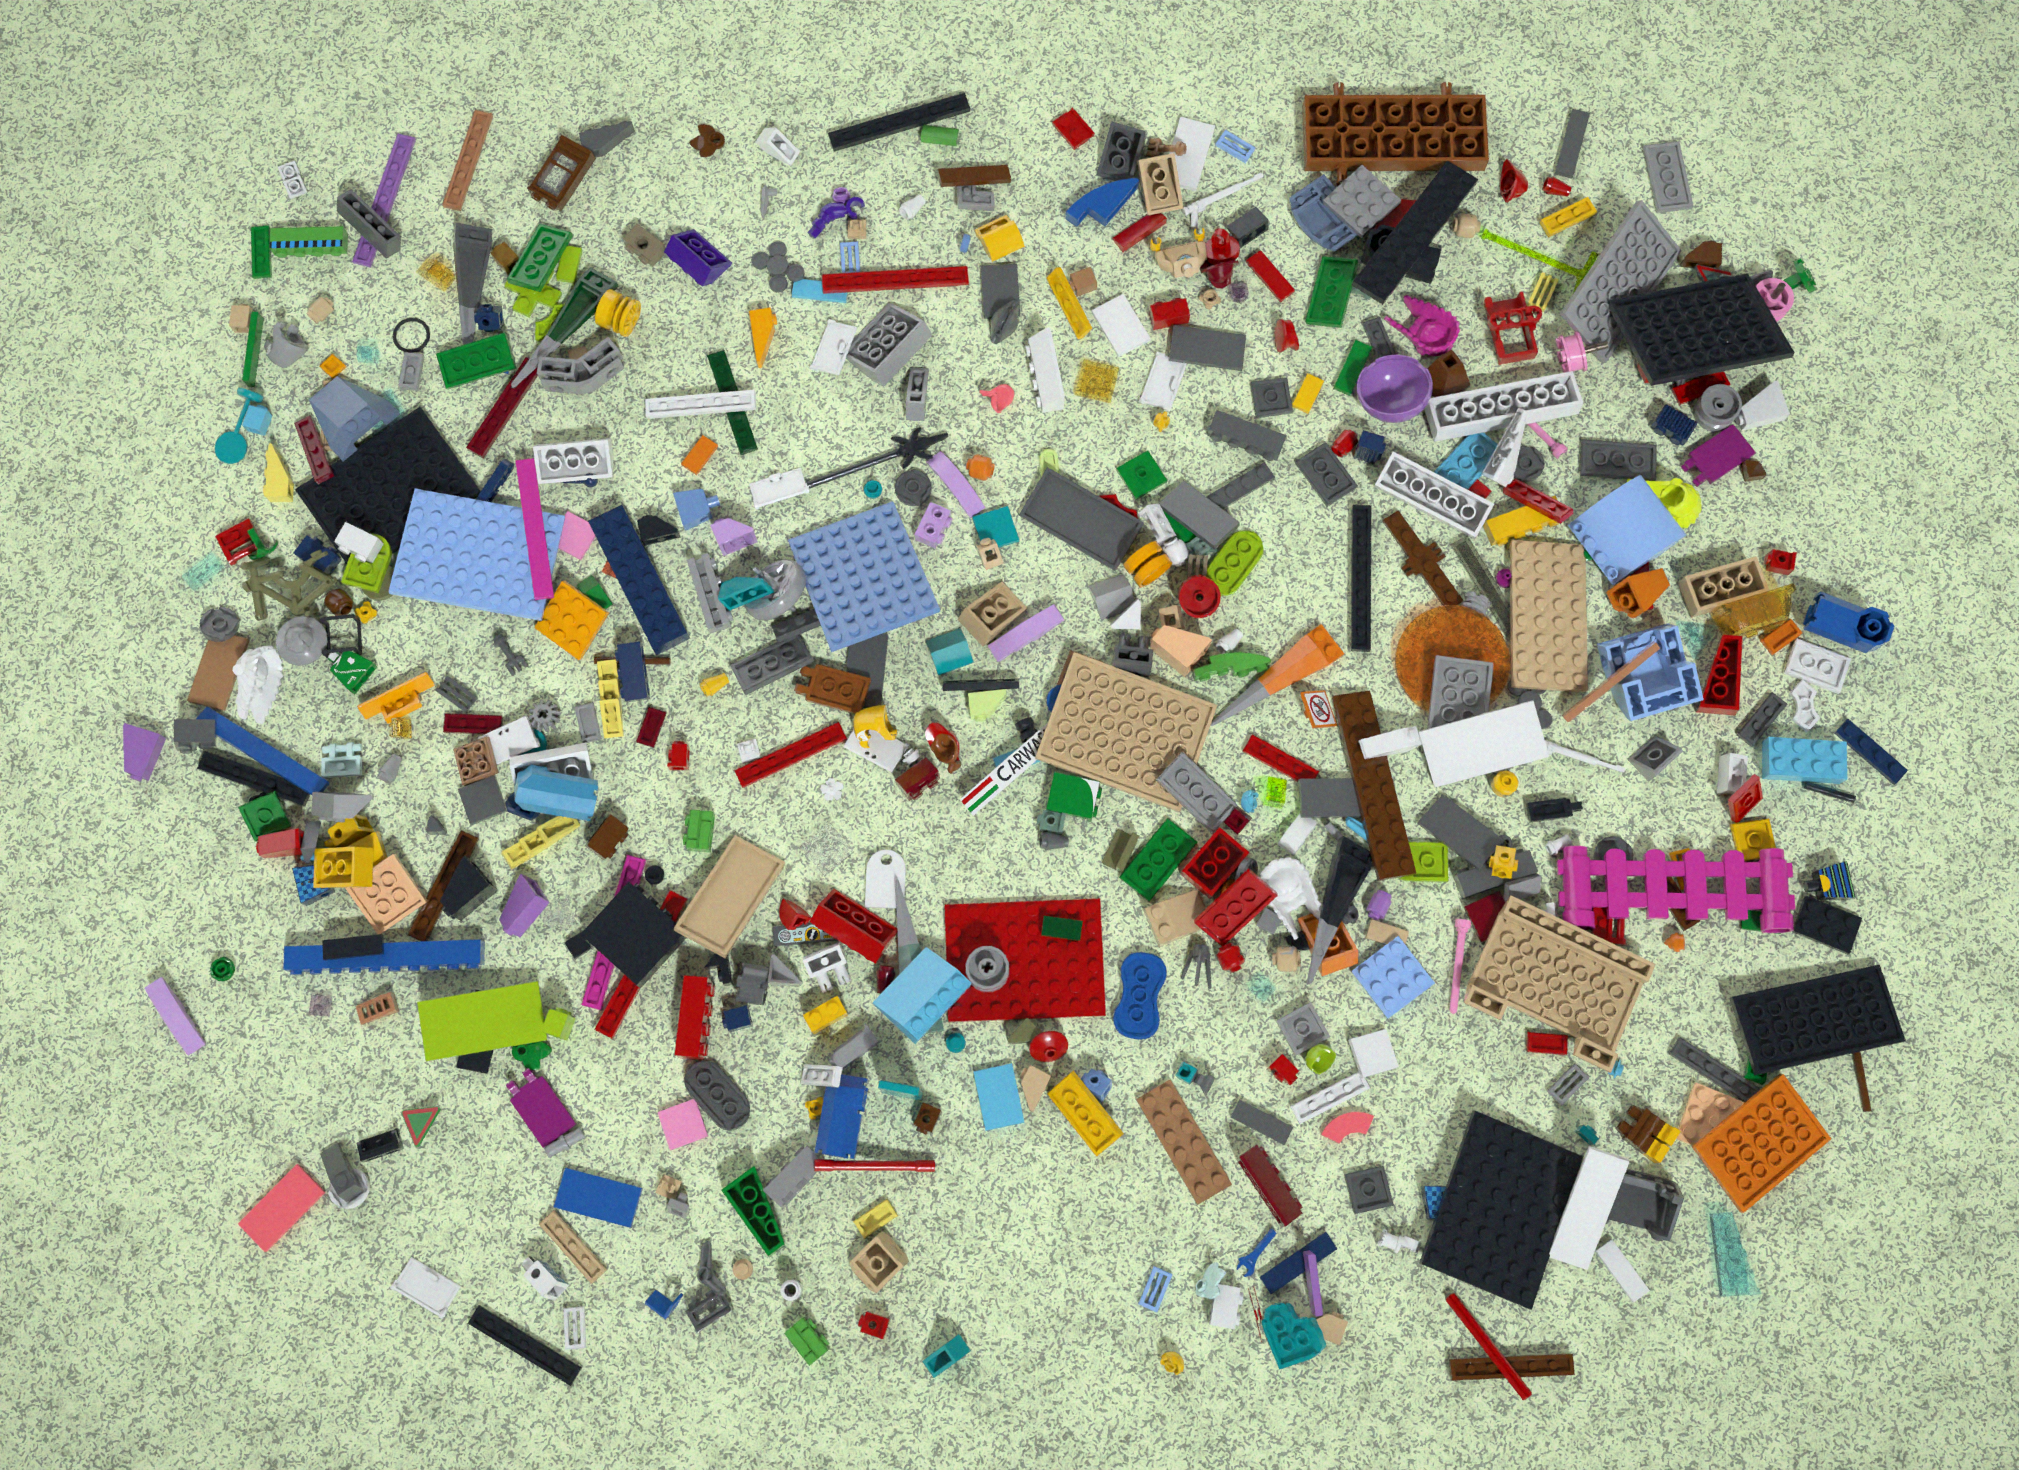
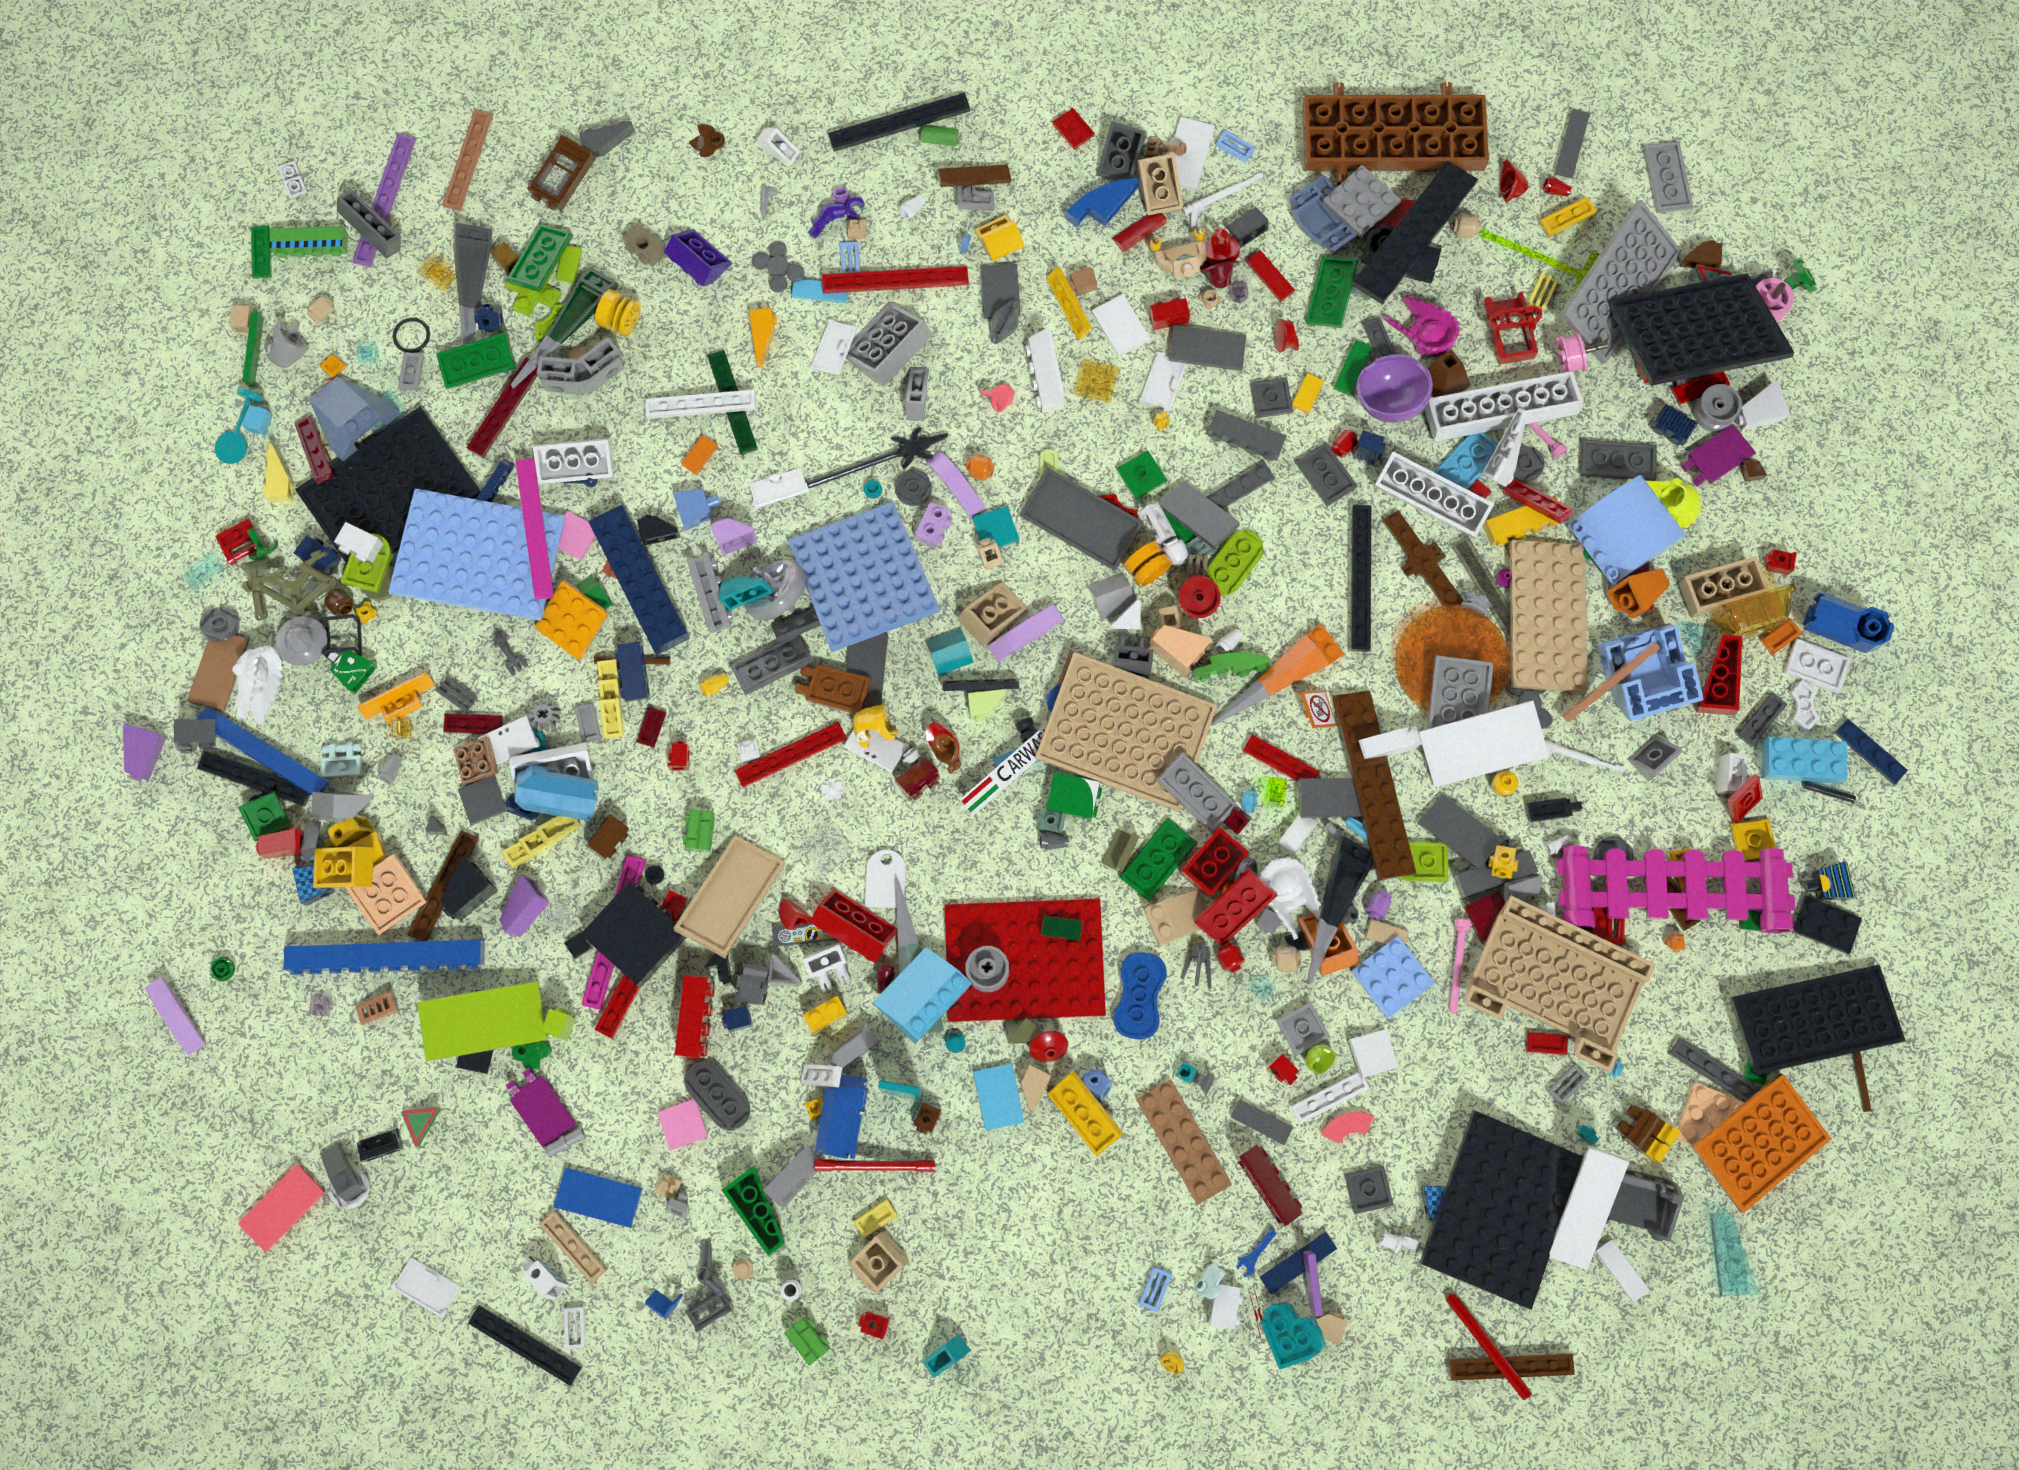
(353, 947): black tile -> none

